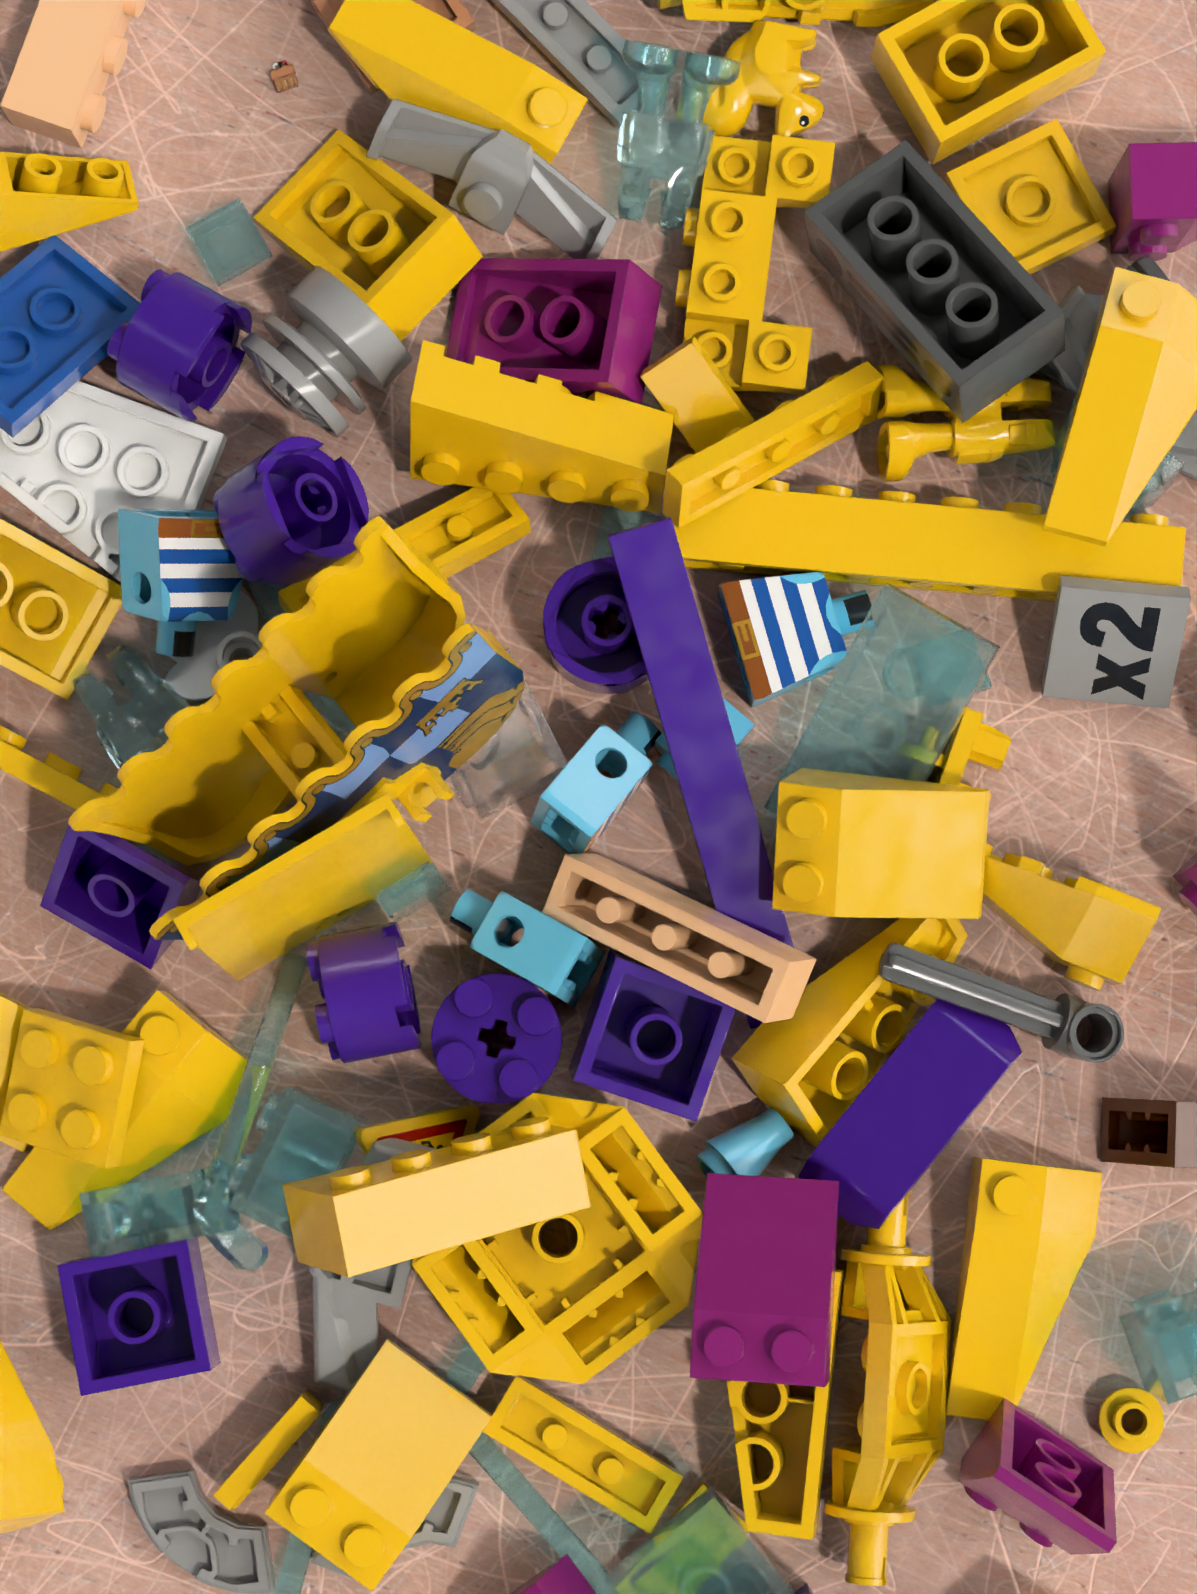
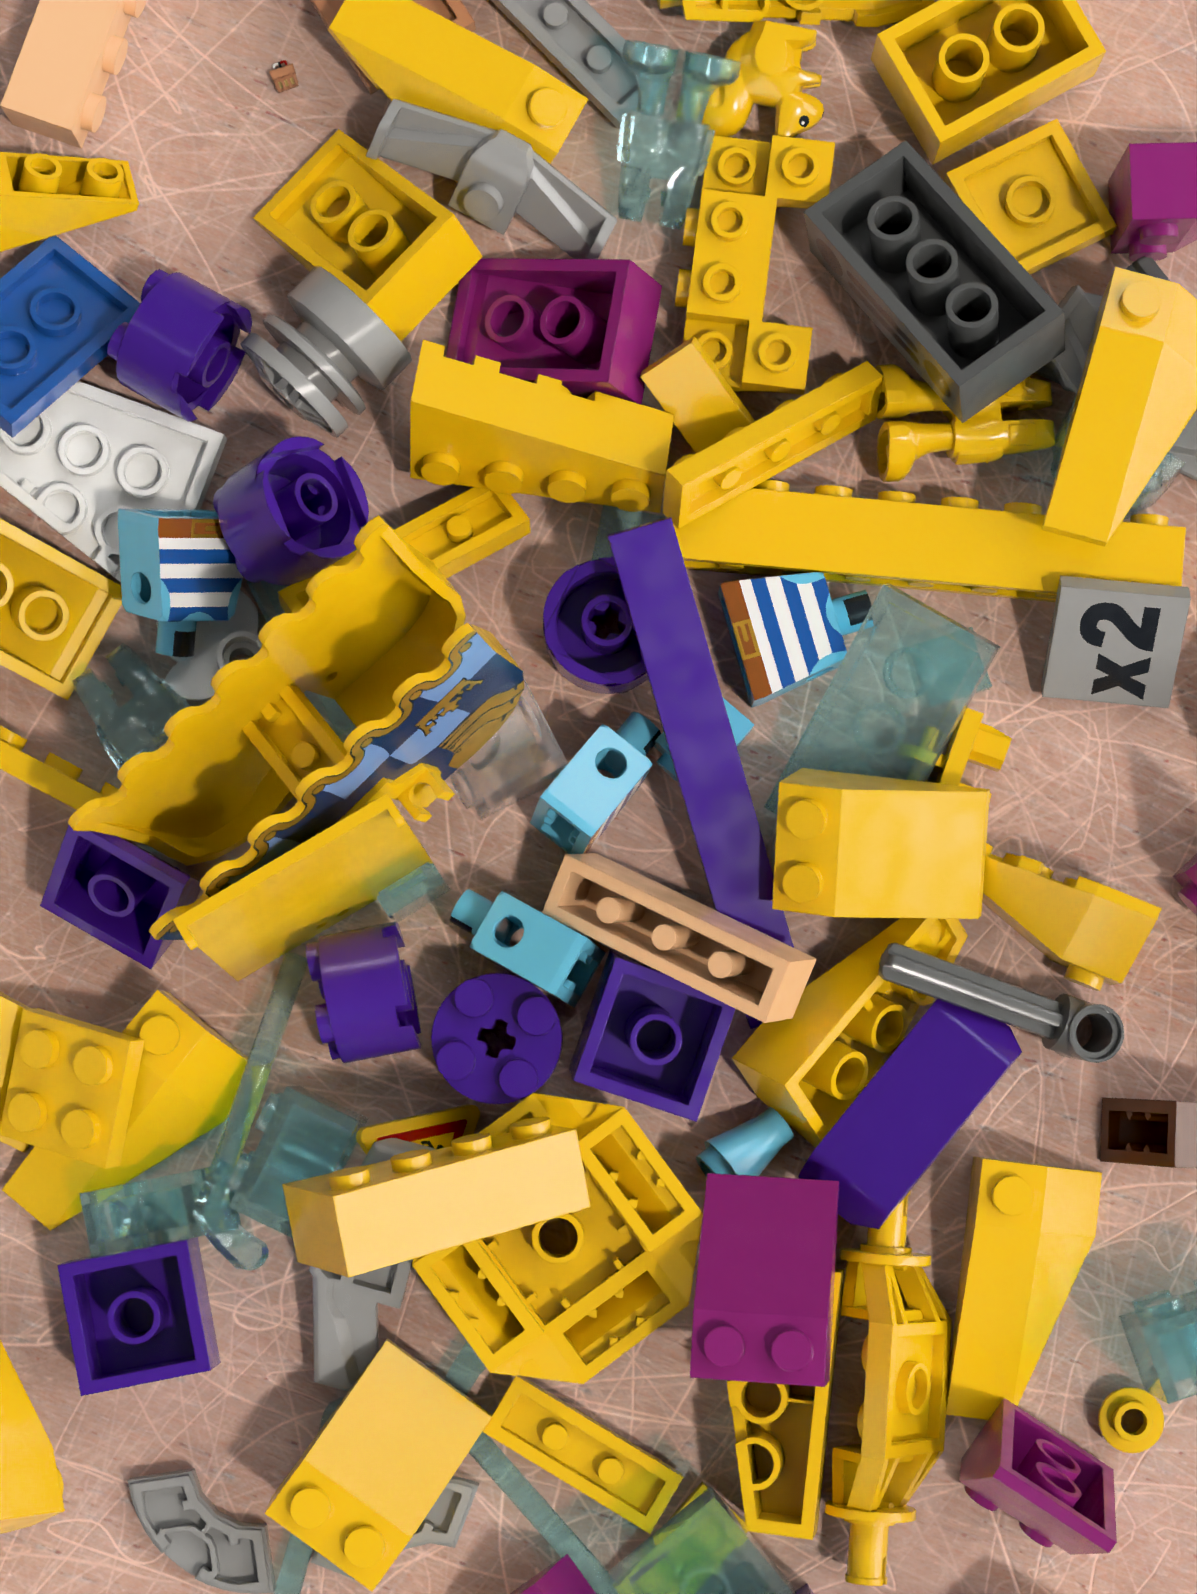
(229, 242): clear light blue tile -> none
(269, 1450): yellow tile -> none

